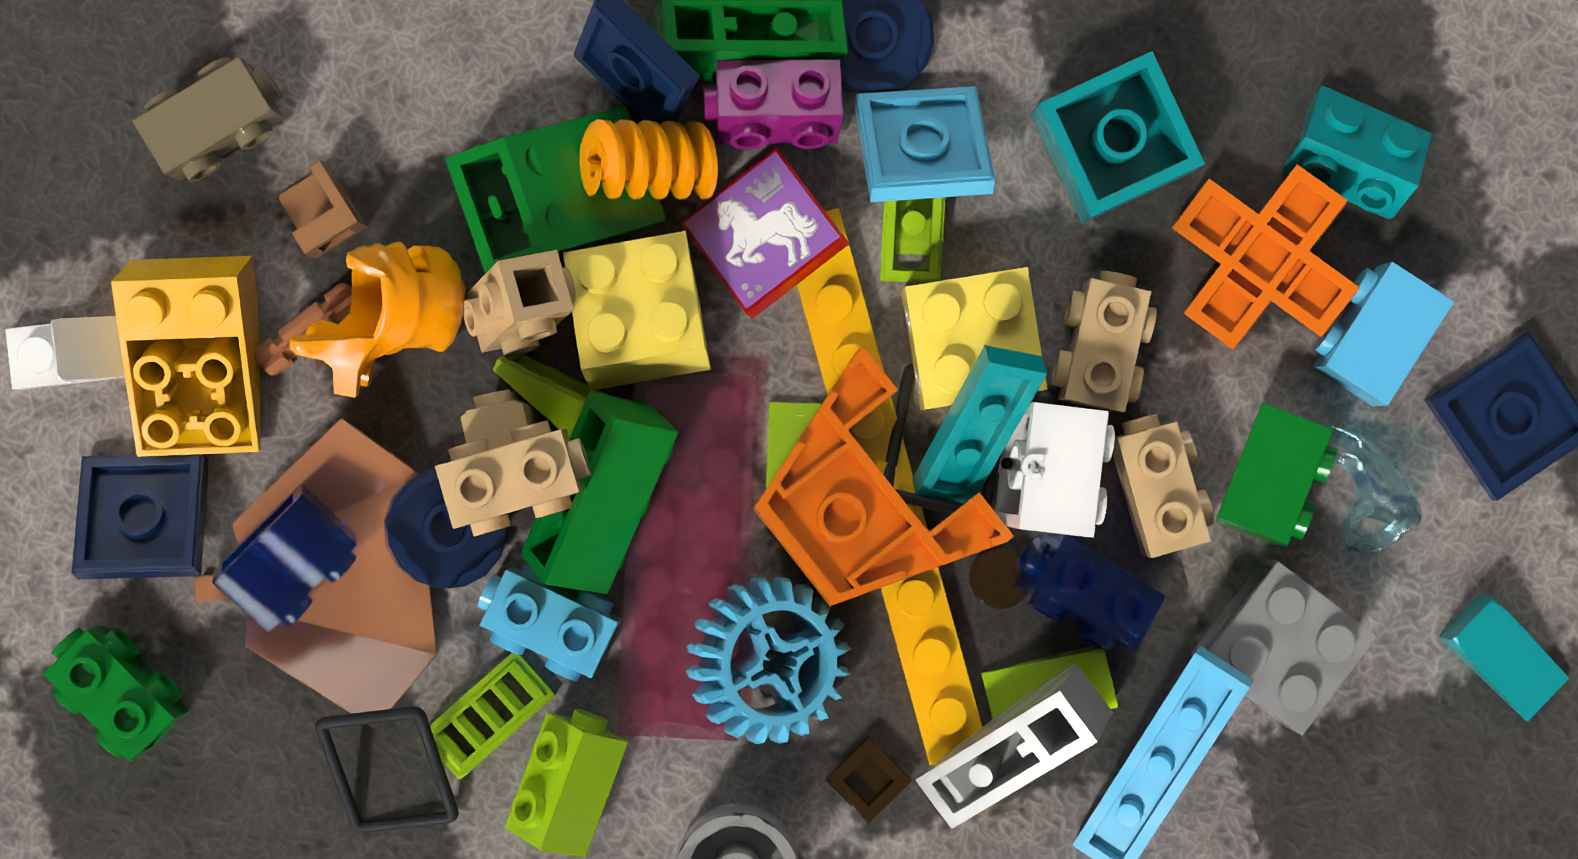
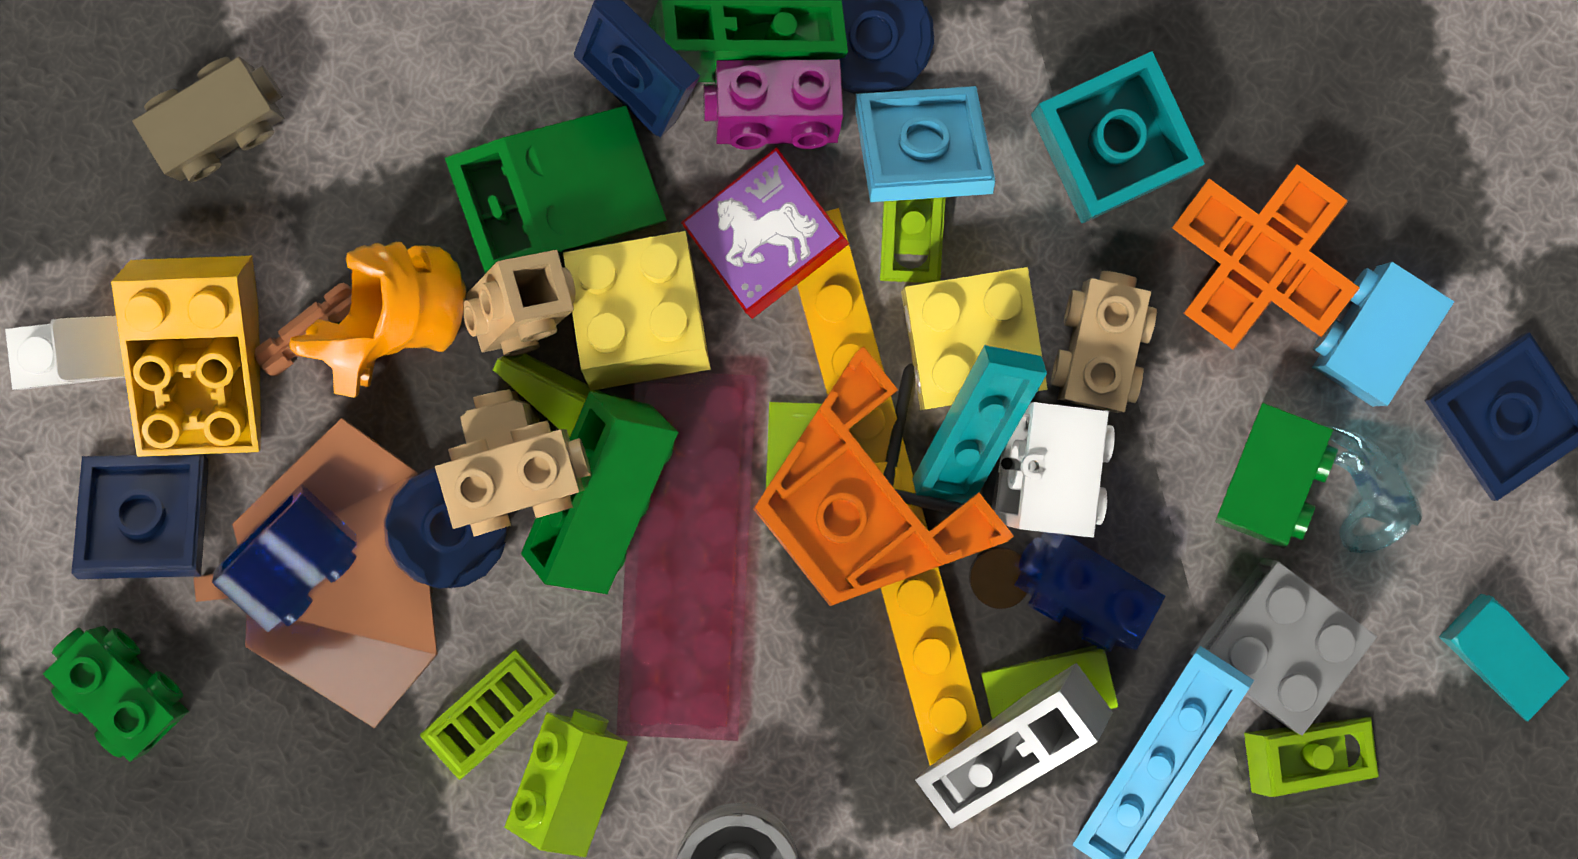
(321, 211): medium nougat panel -> none
(413, 712): black piece -> none
(548, 621): medium azure brick -> none
(649, 157): light orange piece -> none
(793, 697): medium azure gear -> none
(868, 779): dark brown tile -> none
(1160, 486): tan brick -> none
(1293, 763): none -> lime slope
(1360, 152): teal bracket -> none

